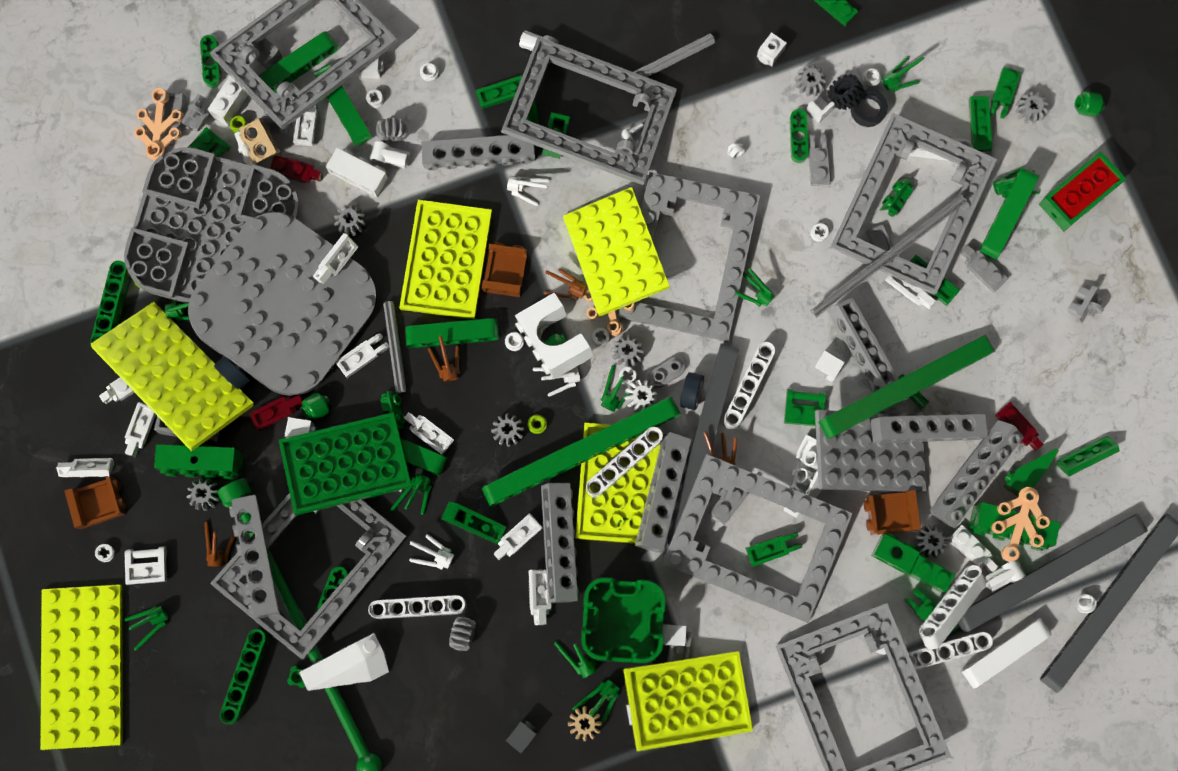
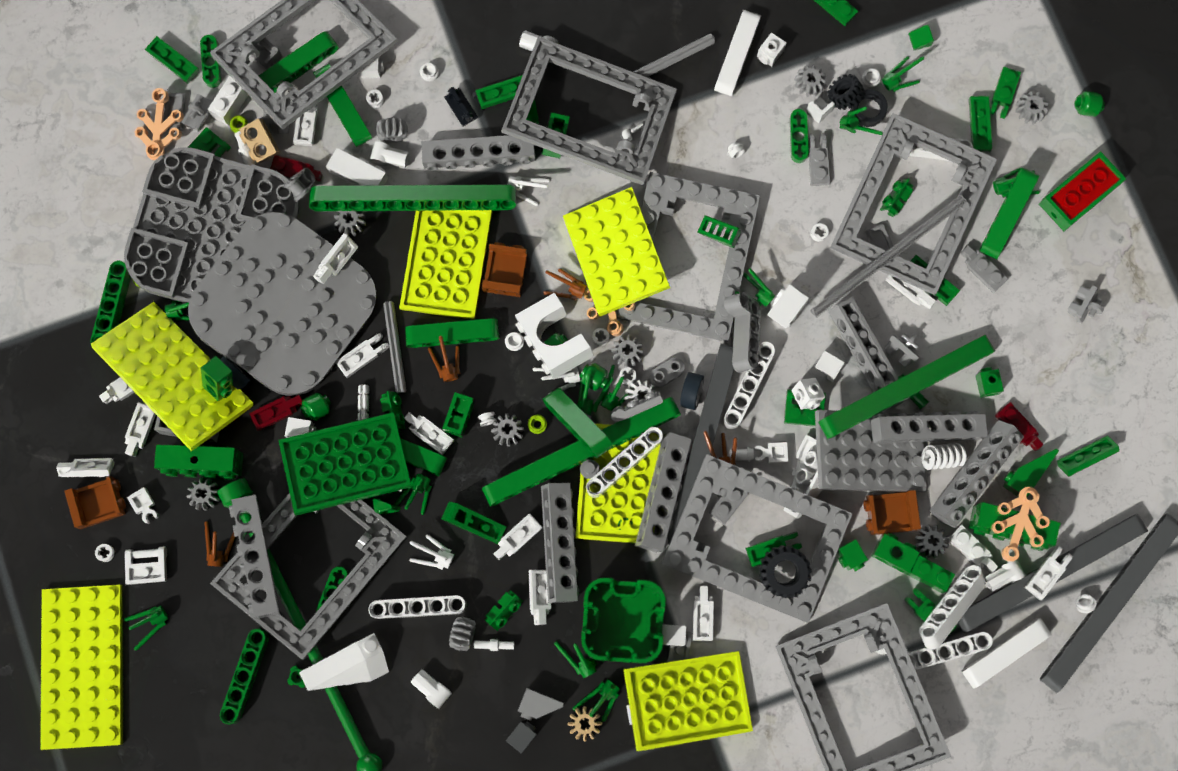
(142, 503): none -> white plate
(172, 59): none -> green plate
(217, 379): none -> green brick
(300, 183): none -> light grey piece
(363, 402): none -> white axle
(384, 507): none -> green slope
(412, 197): none -> green beam
(434, 691): none -> white piece
(458, 415): none -> green brick
(460, 106): none -> black hinge
(487, 418): none -> white bush
(494, 645): none -> white bar
(498, 617): none -> green hinge
(537, 705): none -> light grey slope
(577, 422): none -> green beam
(586, 404): none -> green plant
(589, 468): none -> light grey plate
(598, 376): none -> green head
(635, 407): none -> light grey hinge
(703, 616): none -> white hinge
(729, 228): none -> green slope
(737, 53): none -> white beam
(743, 454): none -> white pin
(746, 330): none -> light grey beam
(775, 452): none -> white plate
(787, 306): none -> white wedge
(801, 576): none -> black tyre
(808, 393): none -> white brick
(851, 123): none -> green plant
(852, 556): none -> green brick
(896, 344): none -> light grey hips
(921, 37): none -> green slope
(943, 456): none -> white piece
(989, 382): none -> green brick
(1048, 574): none -> white hinge

